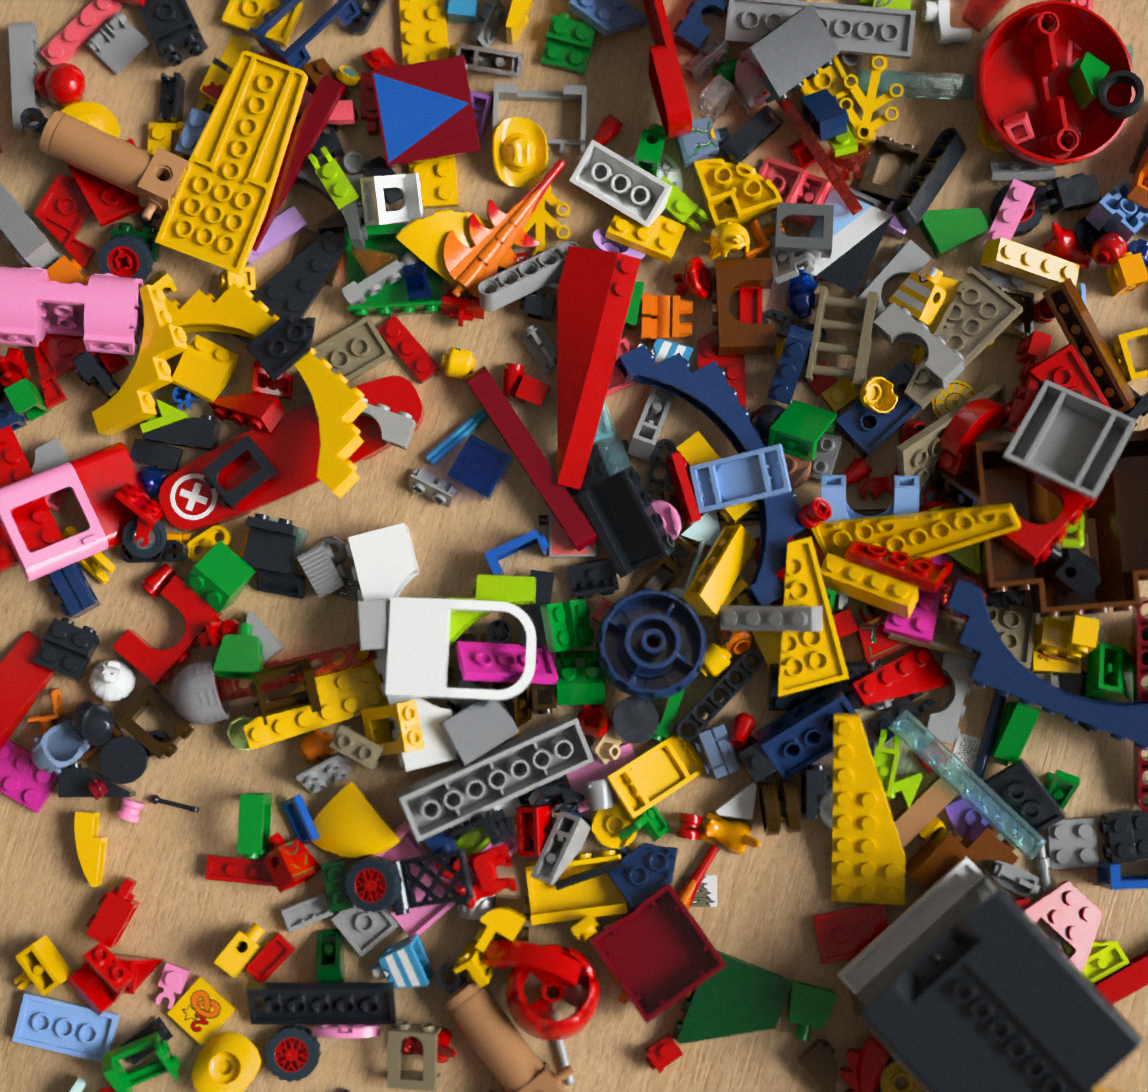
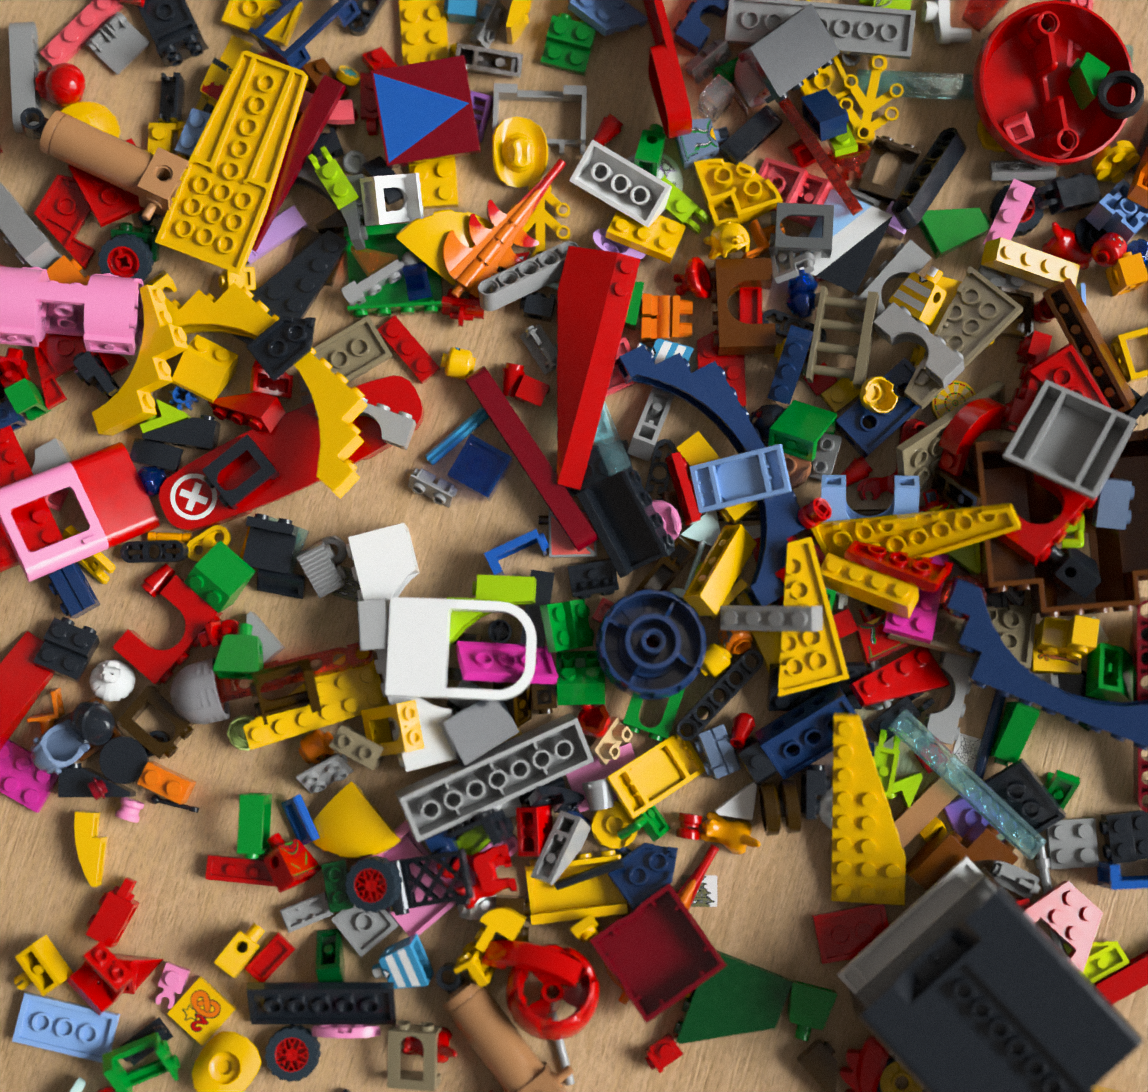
(145, 533): plate -> none
(166, 782): none -> orange brick
(634, 720): black tile -> none
(1113, 504): none -> sand blue brick
(1115, 161): none -> yellow plate

